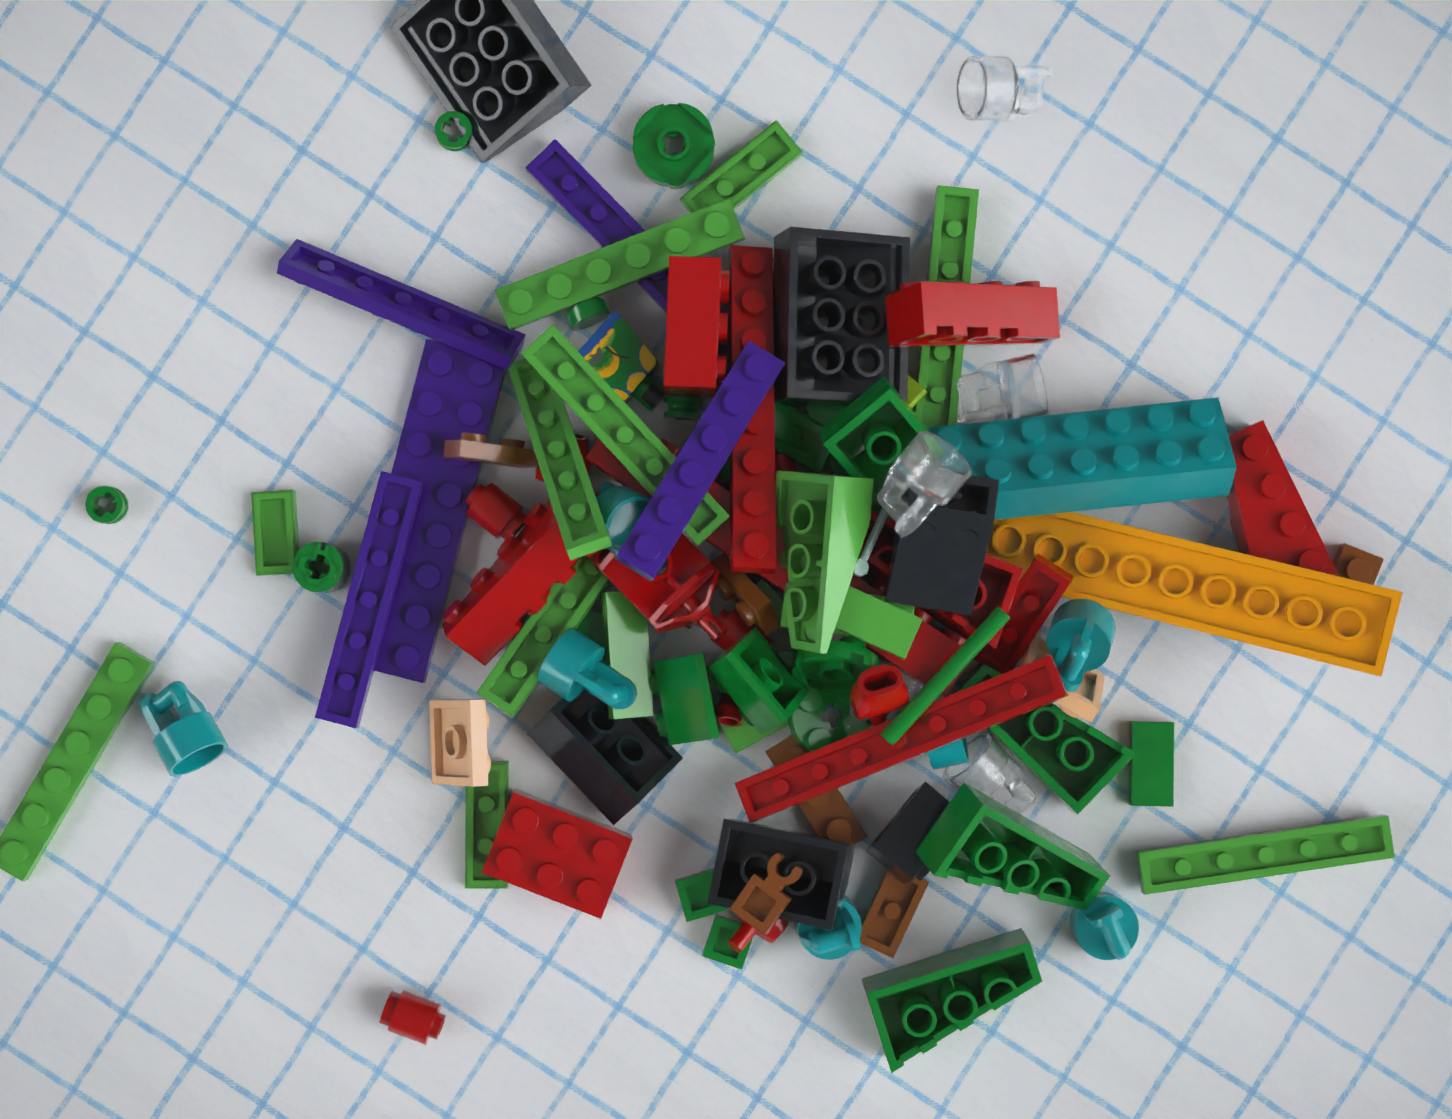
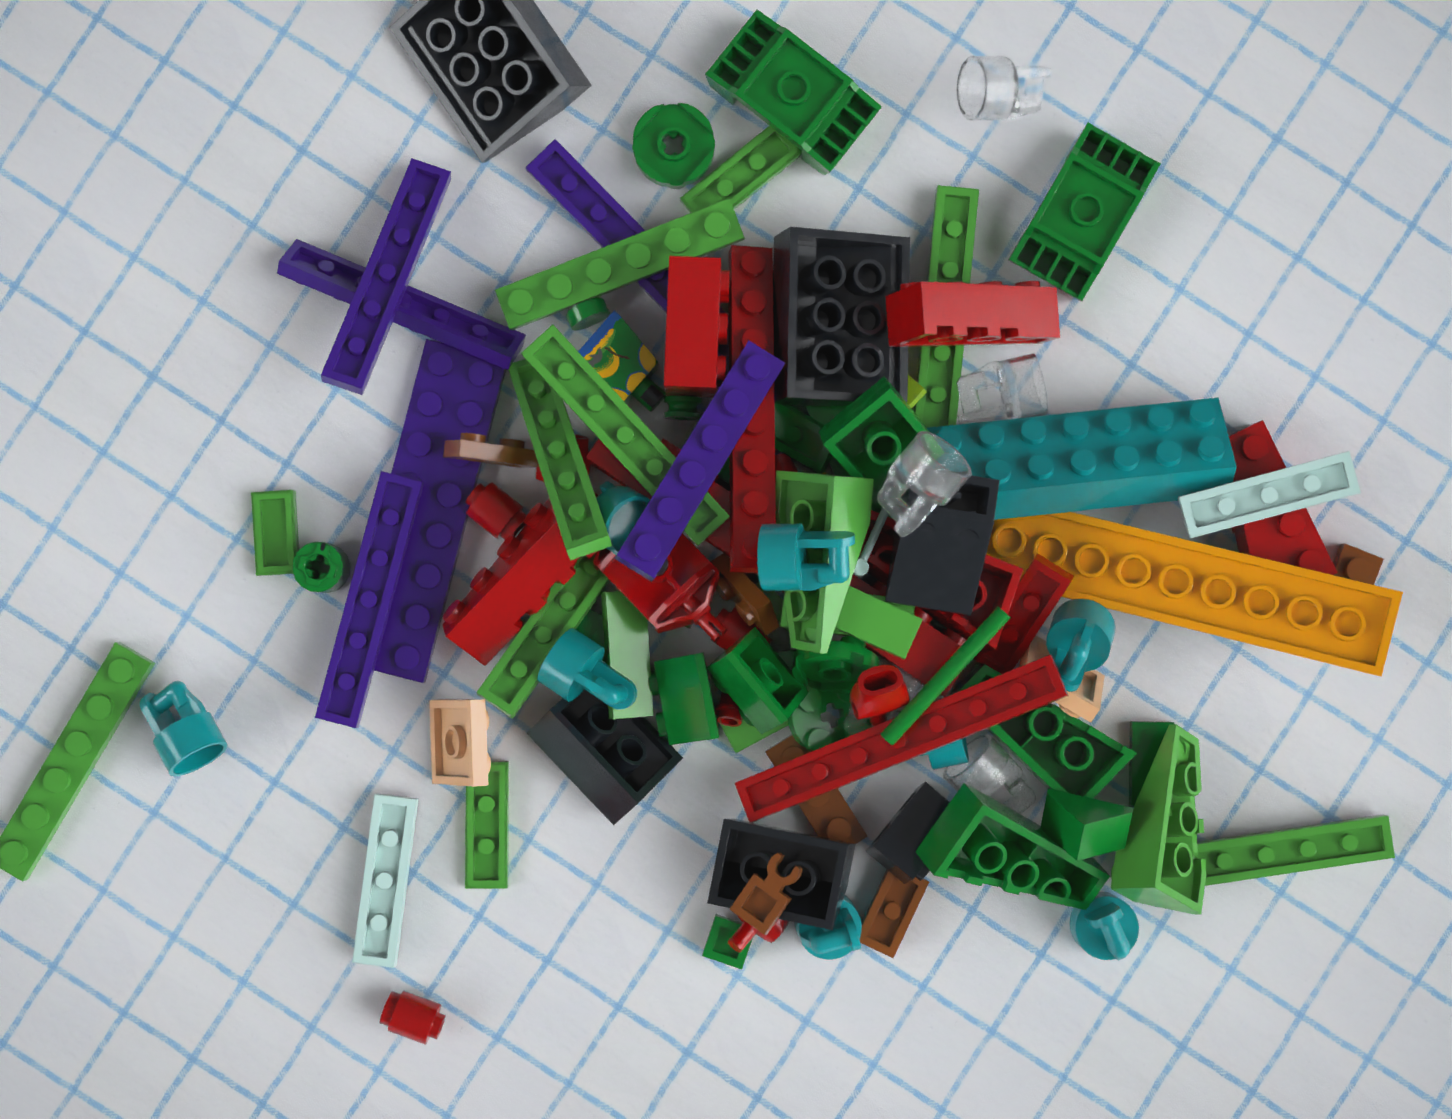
(105, 492): green bush -> none
(385, 880): none -> light aqua plate
(386, 277): none -> dark purple plate
(443, 137): green bush -> none
(557, 853): red brick -> none
(694, 894): green plate -> none
(784, 557): none -> teal piece
(793, 91): none -> green plate
(947, 991): green wedge -> none
(1084, 212): none -> green plate
(1085, 824): none -> green slope
(1161, 846): none -> bright green wedge
(1269, 494): none -> light aqua plate

